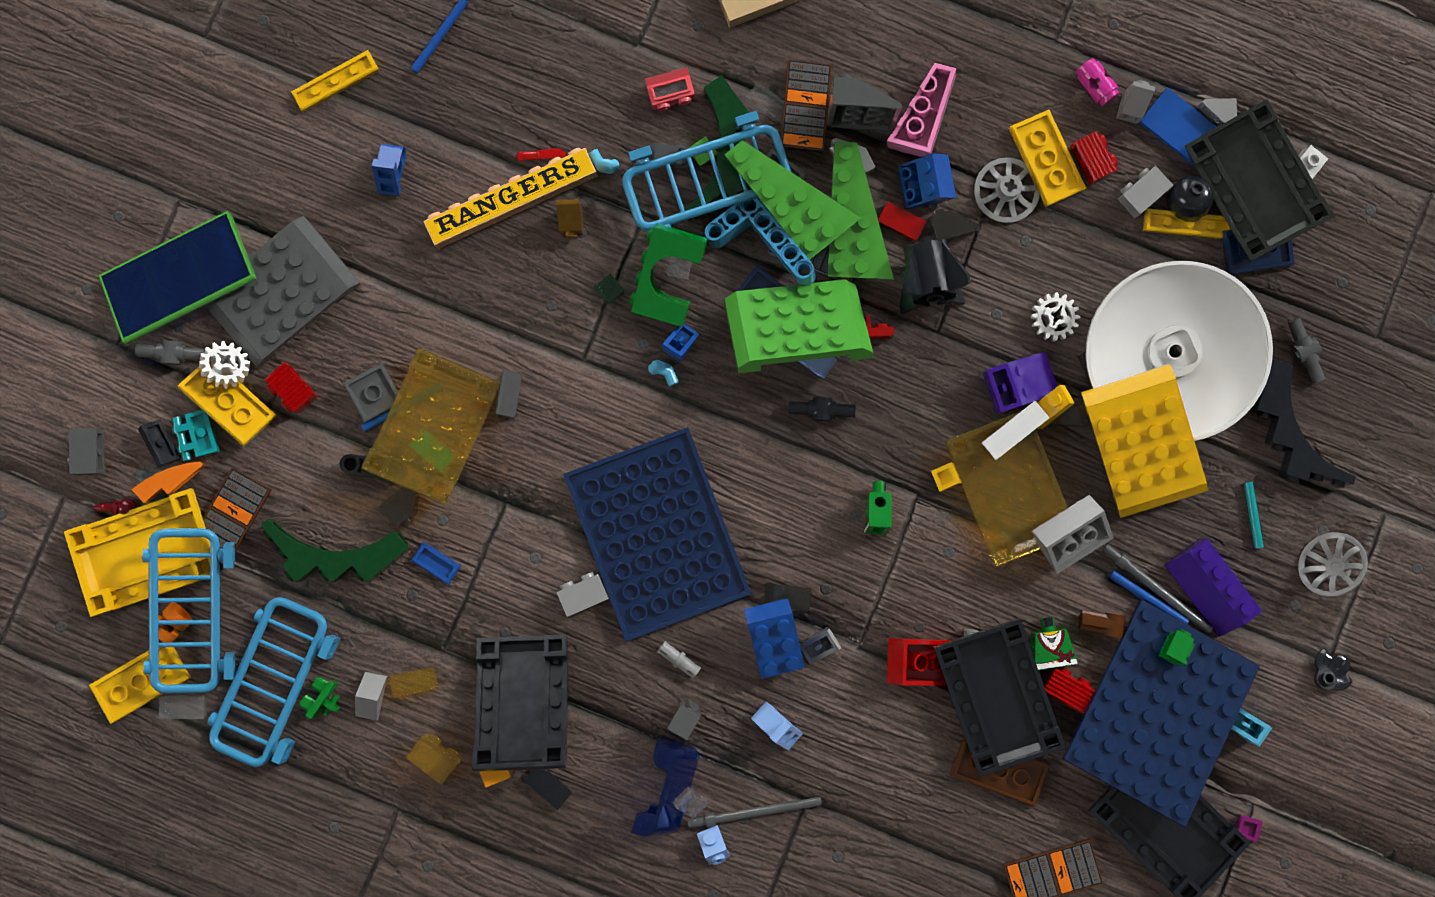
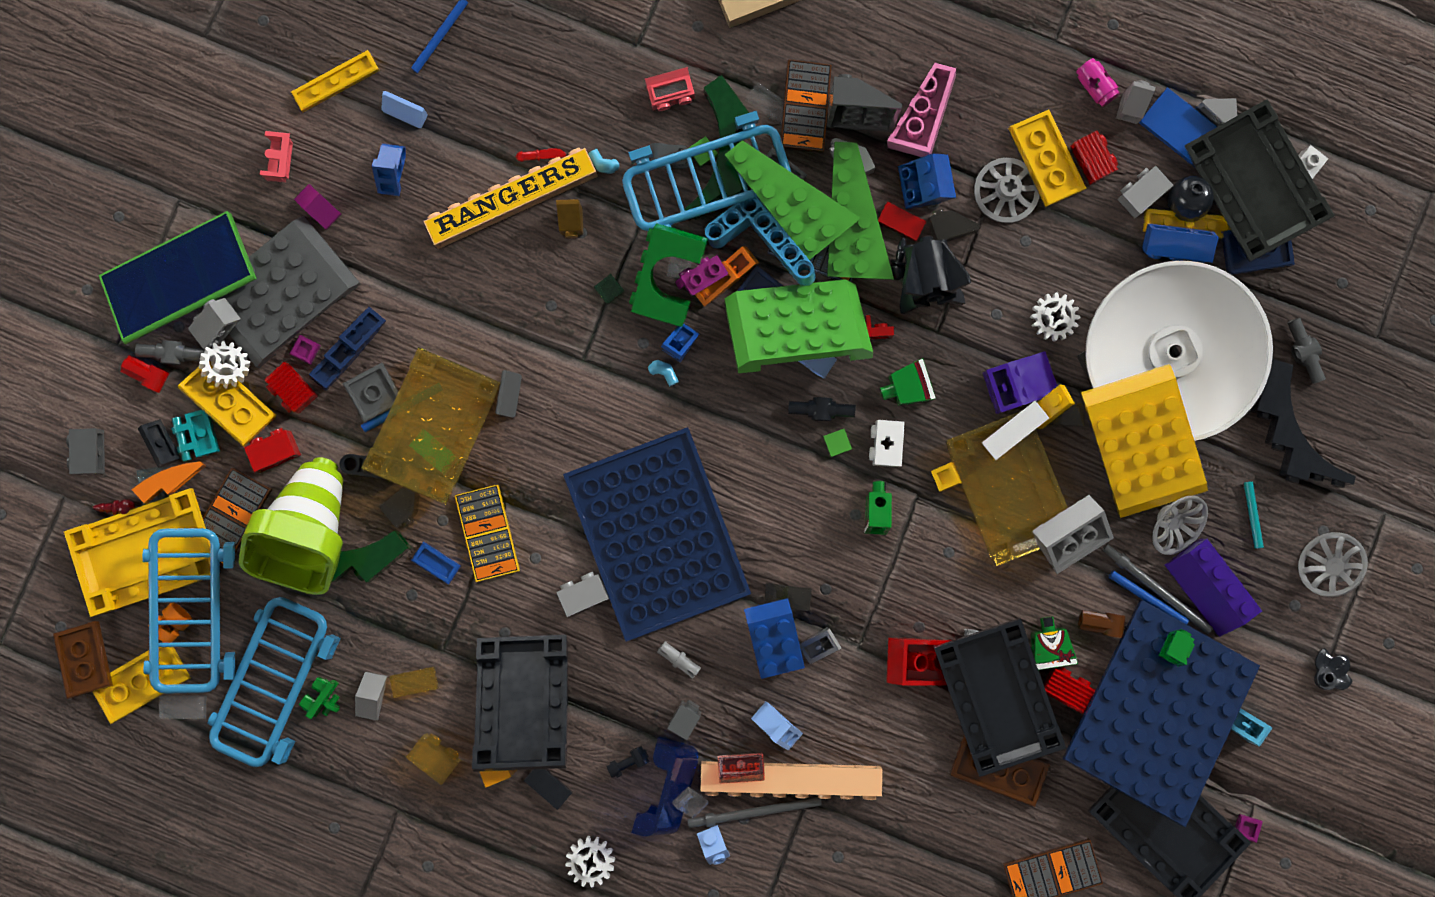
(82, 659): none -> reddish brown tile
(148, 375): none -> red piece
(214, 322): none -> light grey brick
(272, 450): none -> red brick
(279, 157): none -> coral window
(298, 536): none -> lime cone
(305, 349): none -> magenta tile
(317, 206): none -> magenta slope
(347, 349): none -> dark blue slope
(403, 109): none -> light blue slope
(487, 533): none -> tile
(581, 859): none -> white gear
(638, 756): none -> black bar
(702, 276): none -> magenta bracket
(737, 267): none -> orange slope
(741, 768): none -> clear red slope
(800, 780): none -> light nougat brick
(837, 442): none -> bright green tile
(894, 432): none -> white brick
(898, 264): none -> black bar
(909, 385): none -> green torso
(1174, 519): none -> light grey wheel
(1179, 243): none -> blue brick

